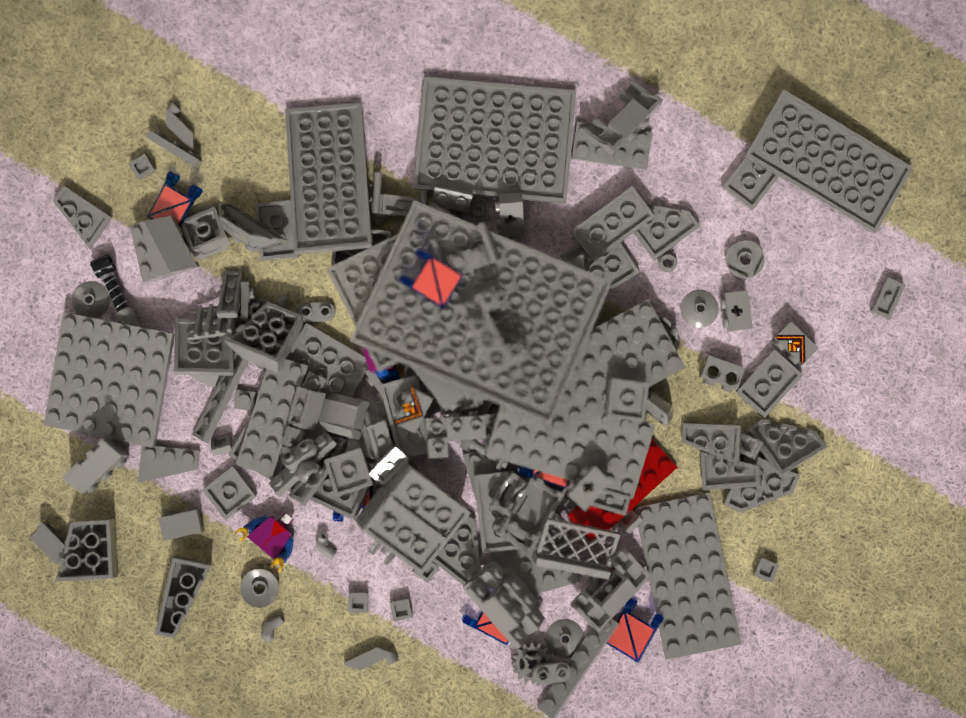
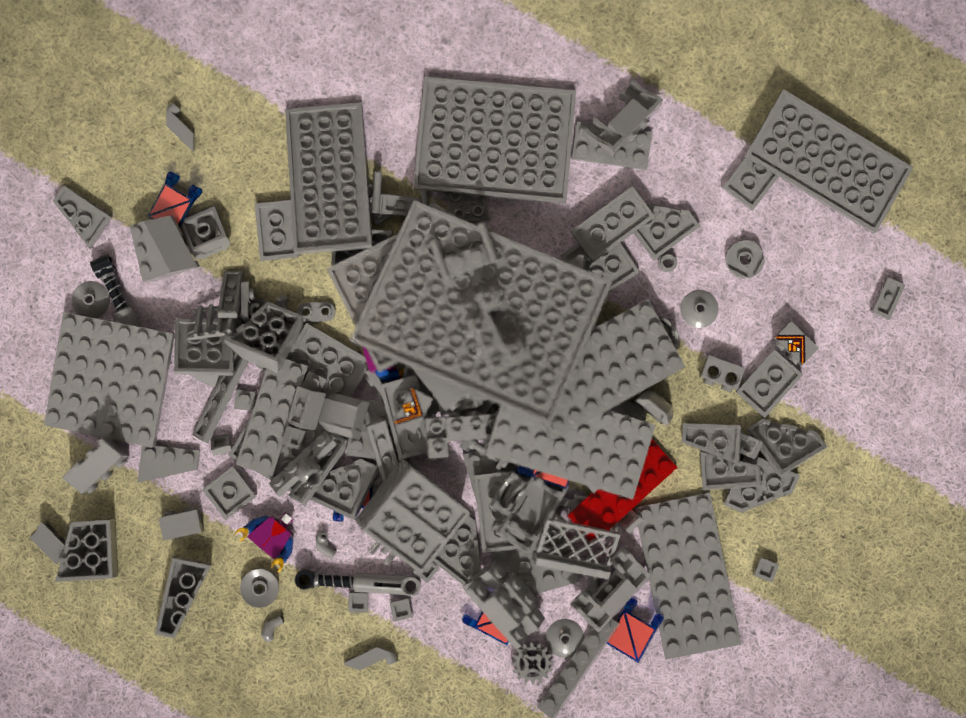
(142, 167): light grey plate -> none
(174, 148): light grey plate -> none
(247, 229): light grey wedge -> none
(300, 453): light grey plate -> none
(348, 472): light grey plate -> none
(360, 582): none -> piece
(389, 465): plate -> none
(435, 280): coral flag -> none
(452, 198): light grey plate -> none
(511, 214): light grey brick -> none
(551, 672): light grey plate -> none
(586, 497): light grey brick -> none
(612, 502): light grey hinge -> none
(626, 400): light grey plate -> none
(741, 301): light grey brick -> none

